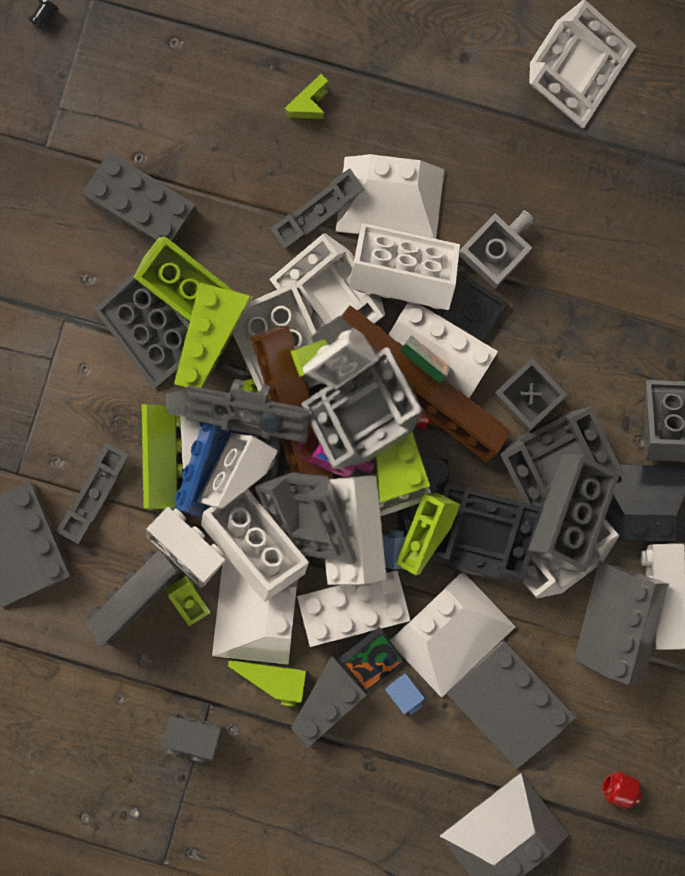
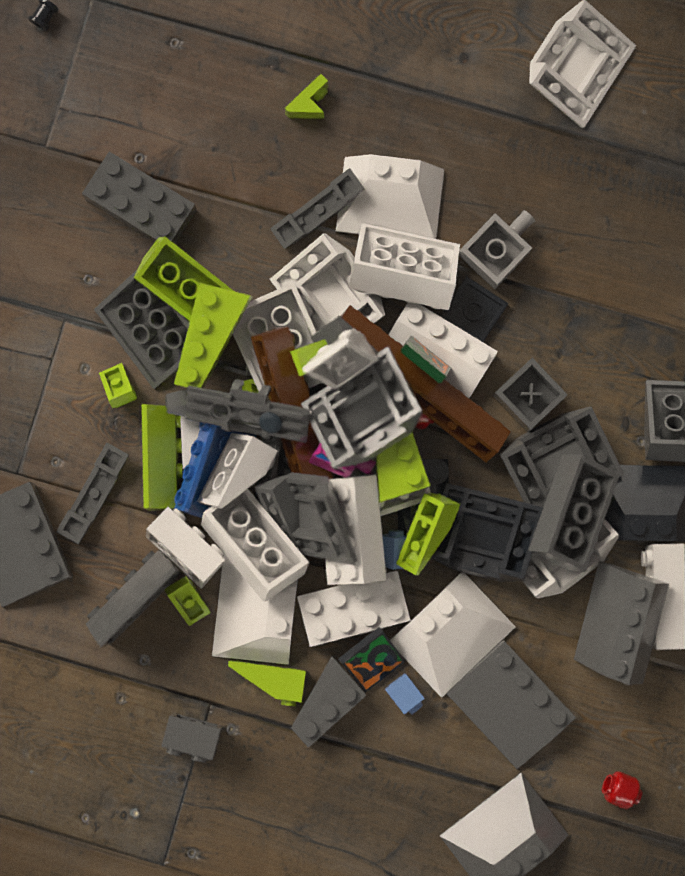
(117, 386): none -> lime slope

